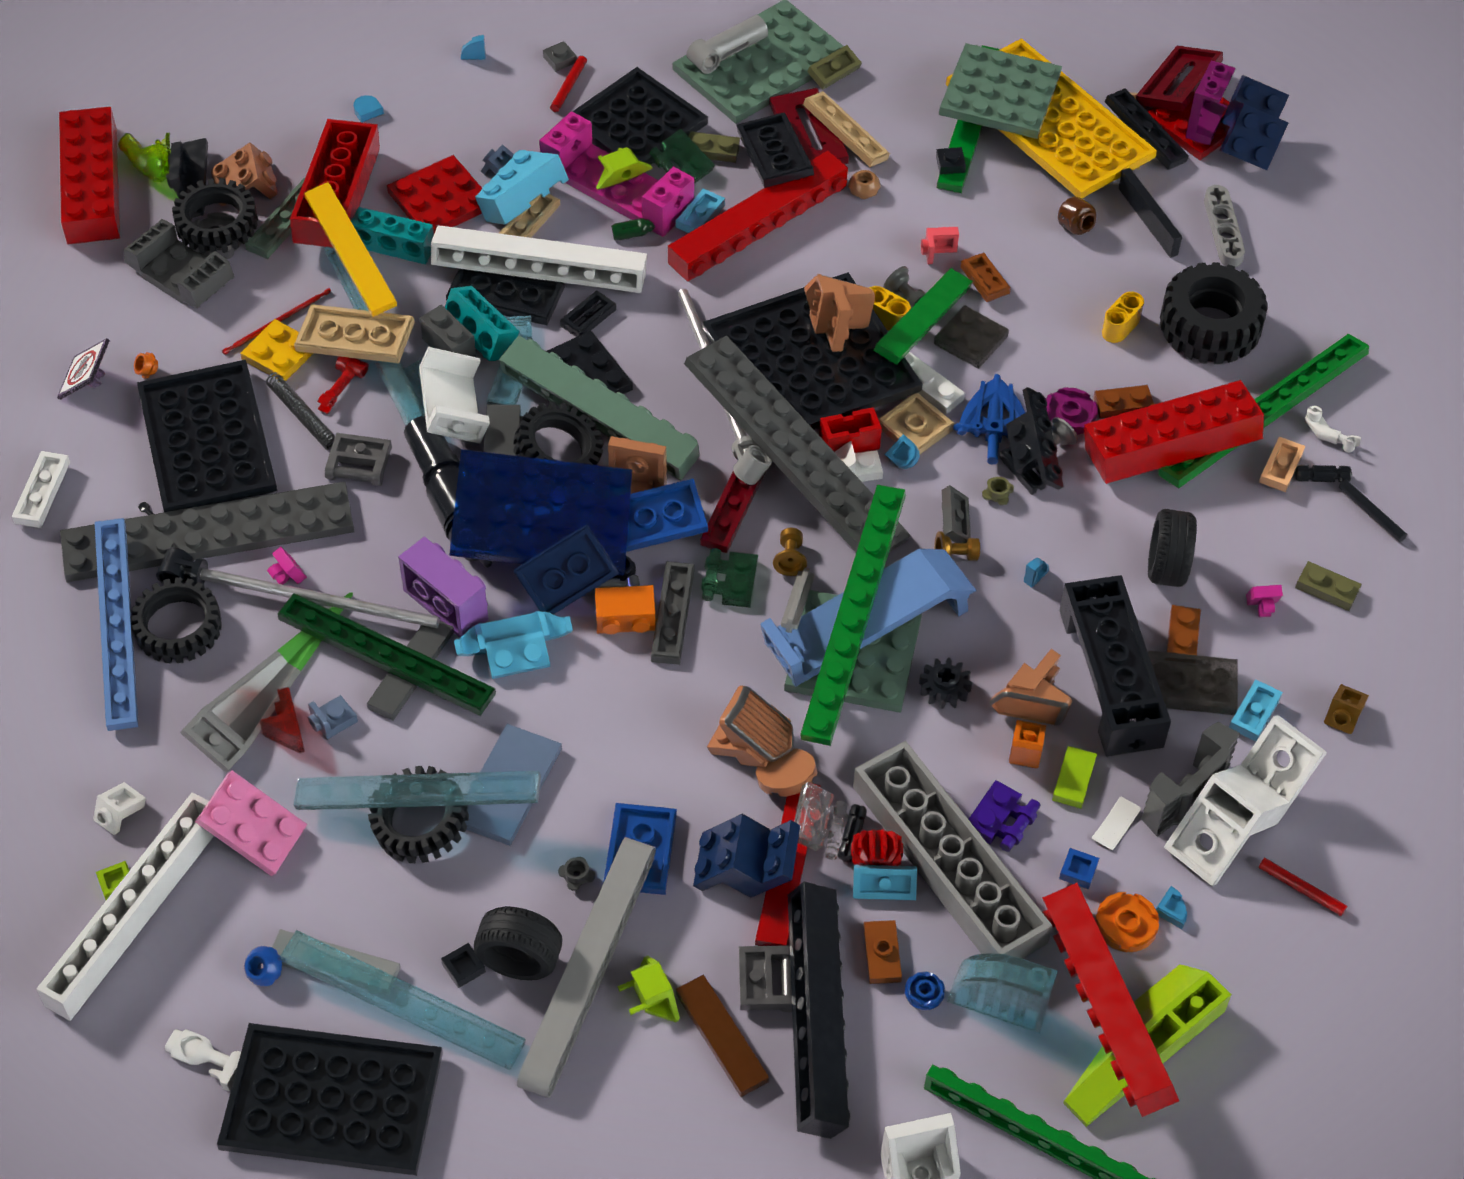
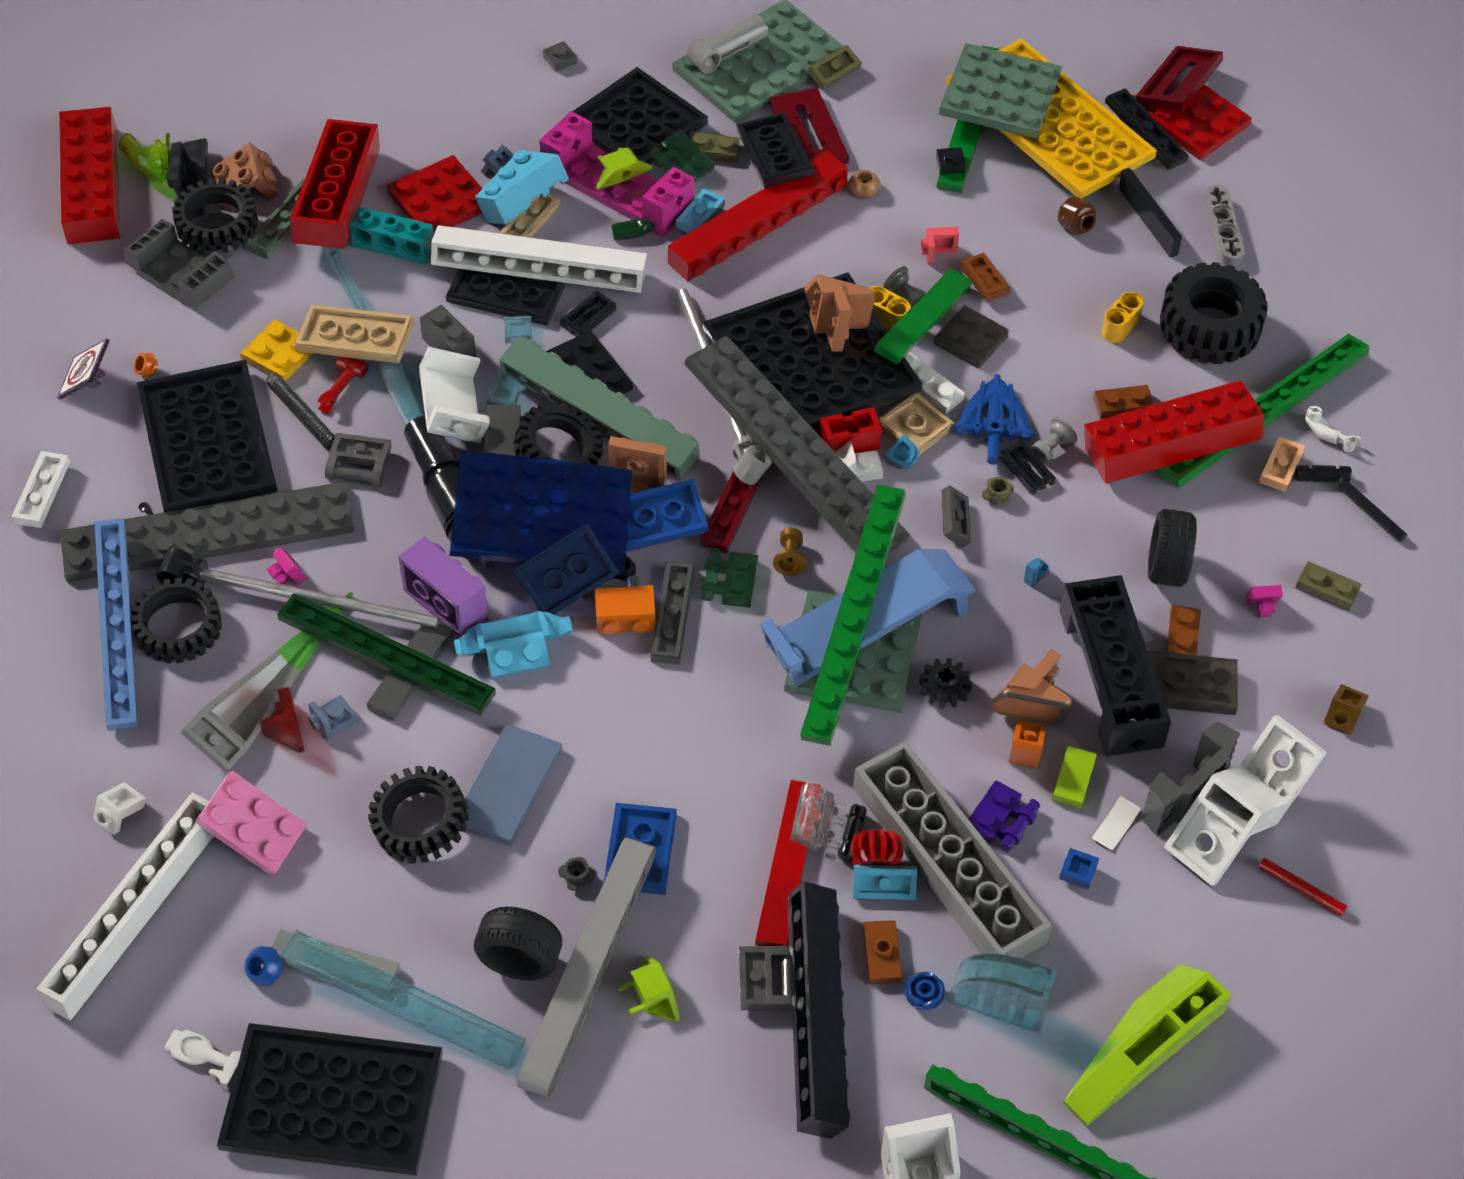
(111, 877): lime tile -> none
(280, 318): red piece -> none
(350, 249): yellow tile -> none
(367, 107): dark azure tile -> none
(417, 790): clear light blue tile -> none
(463, 965): black plate -> none
(474, 49): dark azure tile -> none
(490, 328): teal brick -> none
(568, 83): red bar -> none
(722, 1035): reddish brown tile -> none
(746, 855): dark blue bracket -> none
(752, 730): nougat piece -> none
(787, 773): nougat tile -> none
(797, 600): light grey axle -> none
(846, 129): tan tile -> none
(970, 549): pearl gold piece -> none
(1033, 440): black bracket -> none
(1073, 407): magenta tile -> none
(1110, 1002): red brick -> none
(1132, 929): orange tile -> none
(1173, 908): dark azure tile -> none
(1206, 107): magenta panel -> none
(1254, 122): dark blue bracket -> none
(1255, 710): medium azure plate -> none

